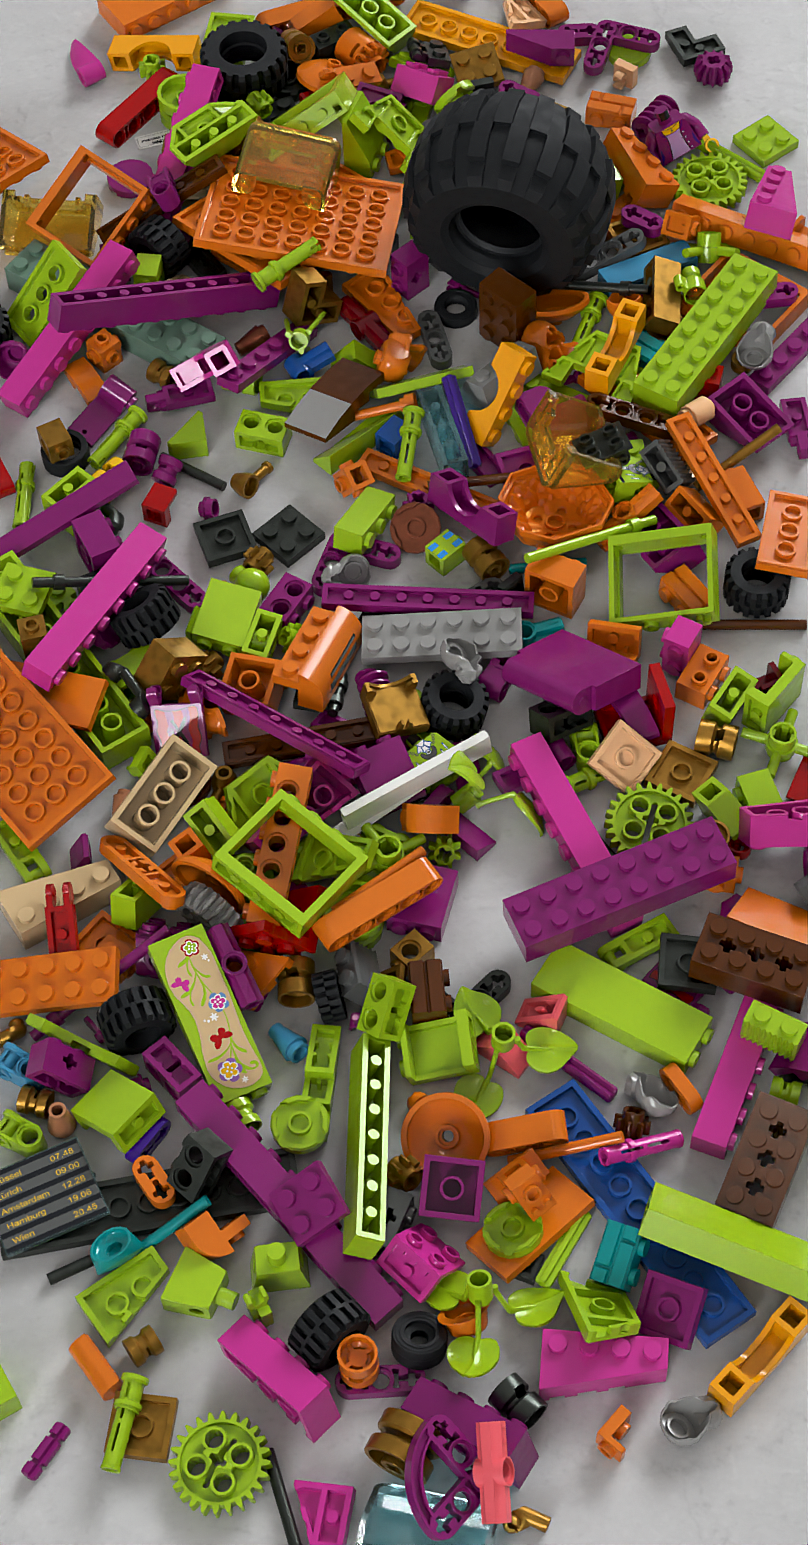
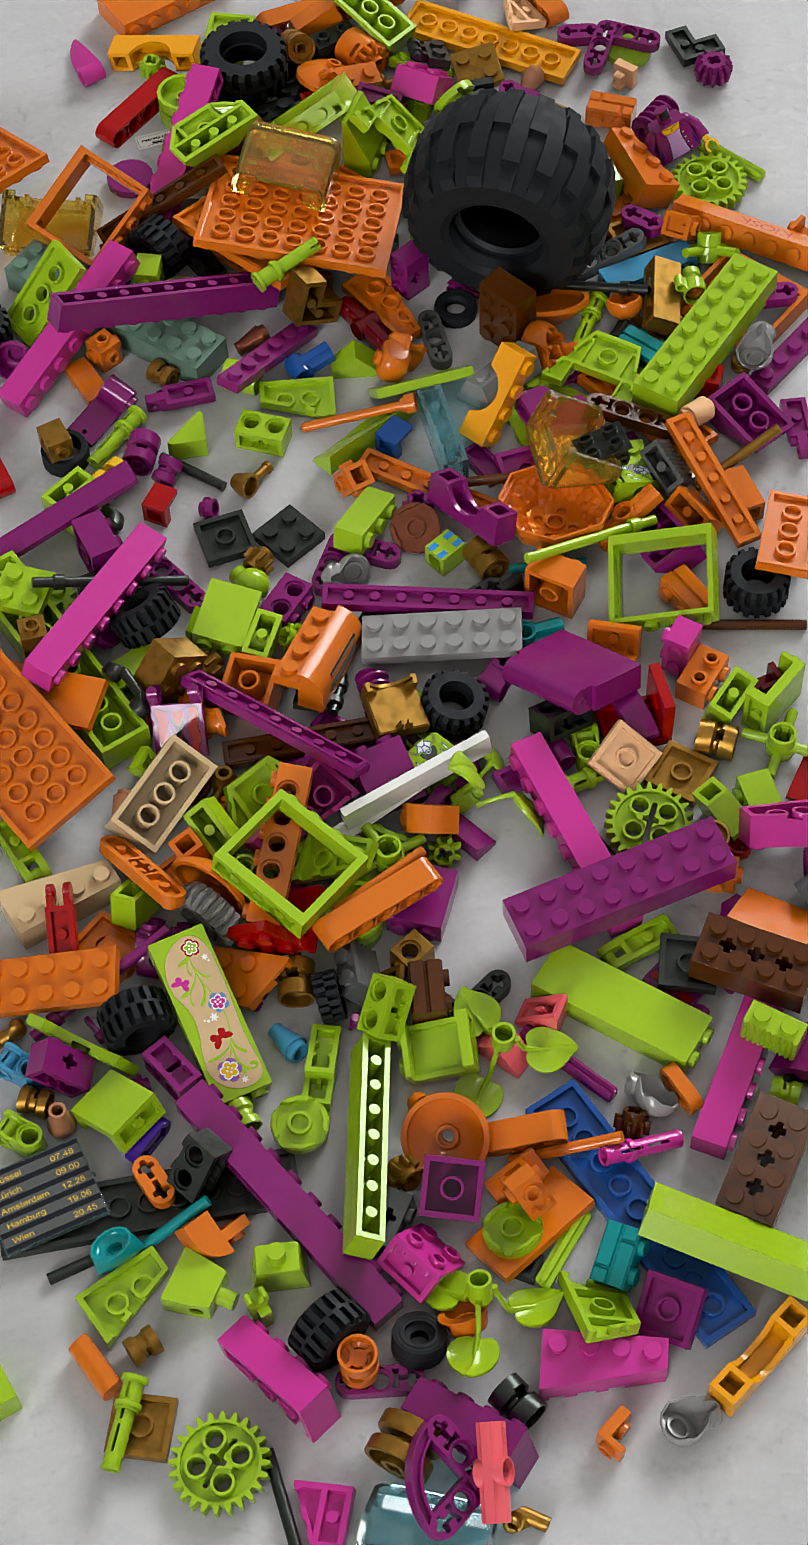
(25, 487): lime pin -> none
(45, 1451): magenta axle -> none
(81, 852): magenta slope -> none
(164, 190): magenta piece -> none
(209, 362): arch -> none
(241, 982): magenta piece -> none
(260, 103): lime gear -> none
(301, 337): lime plant -> none
(309, 1203): magenta plate -> none
(334, 400): slope -> none
(410, 434): lime pin -> none
(461, 419): dark purple axle -> none
(461, 657): light grey hair -> none
(544, 46): magenta slope -> none
(624, 332): light orange arch -> none
(765, 141): lime plate -> none
(773, 204): dark pink wedge -> none

